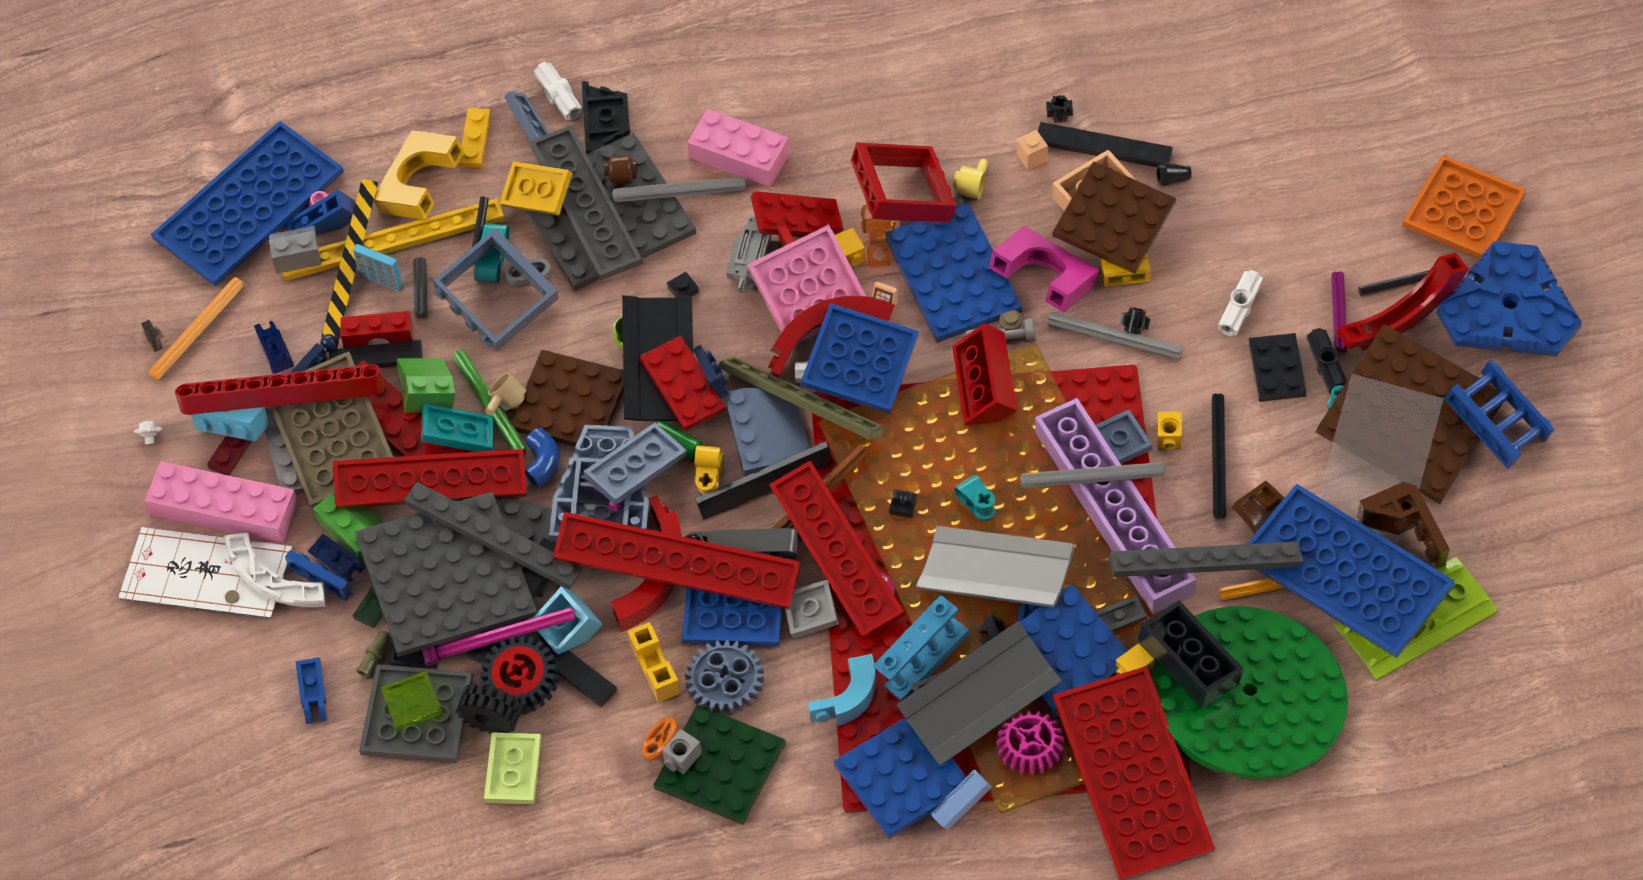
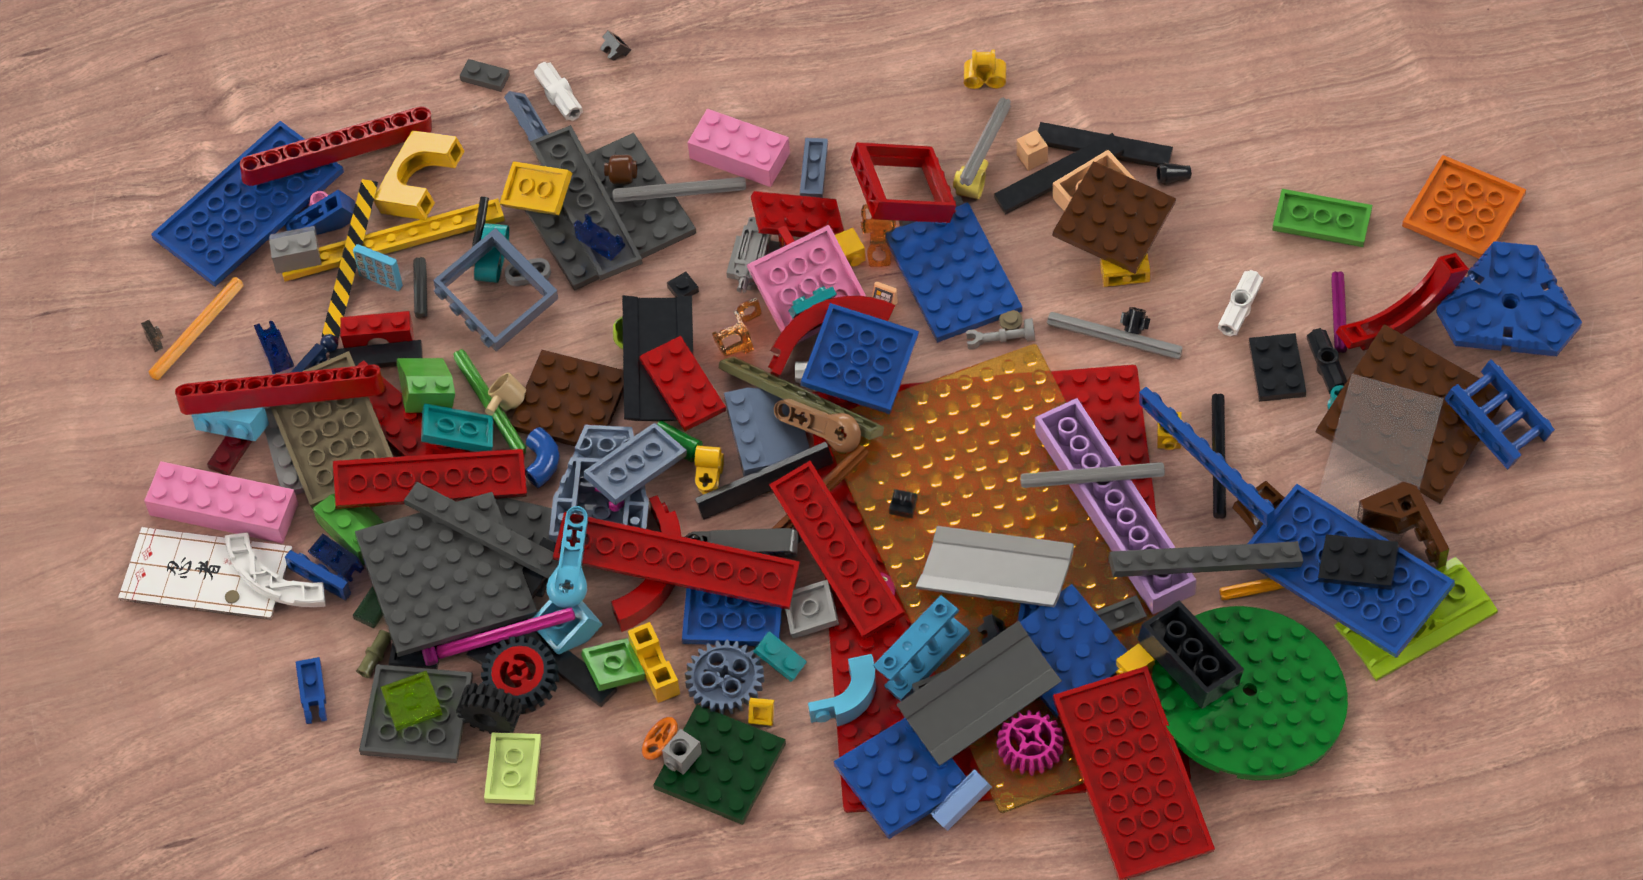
(148, 430): white plant -> none
(334, 146): none -> red beam
(475, 138): yellow plate -> none
(484, 75): none -> dark grey plate
(570, 565): none -> medium azure beam
(598, 238): none -> clear blue hinge
(604, 116): black wing -> none
(613, 664): none -> bright green plate
(616, 44): none -> tile
(712, 371): dark blue plate -> none
(745, 344): none -> clear orange piece
(761, 711): none -> yellow tile
(780, 656): none -> teal plate
(802, 303): none -> teal plate
(814, 167): none -> sand blue plate
(822, 424): none -> medium nougat beam
(976, 498): teal piece -> none
(984, 376): red slope -> none
(985, 141): none -> light grey axle
(986, 69): none -> yellow piece
(1029, 248): dark pink arch -> none
(1042, 180): none -> black tile
(1059, 108): black gear -> none
(1124, 436): sand blue plate -> none
(1212, 461): none -> blue plate
(1322, 217): none -> bright green plate
(1358, 561): none -> black plate
(1392, 283): black bar -> none

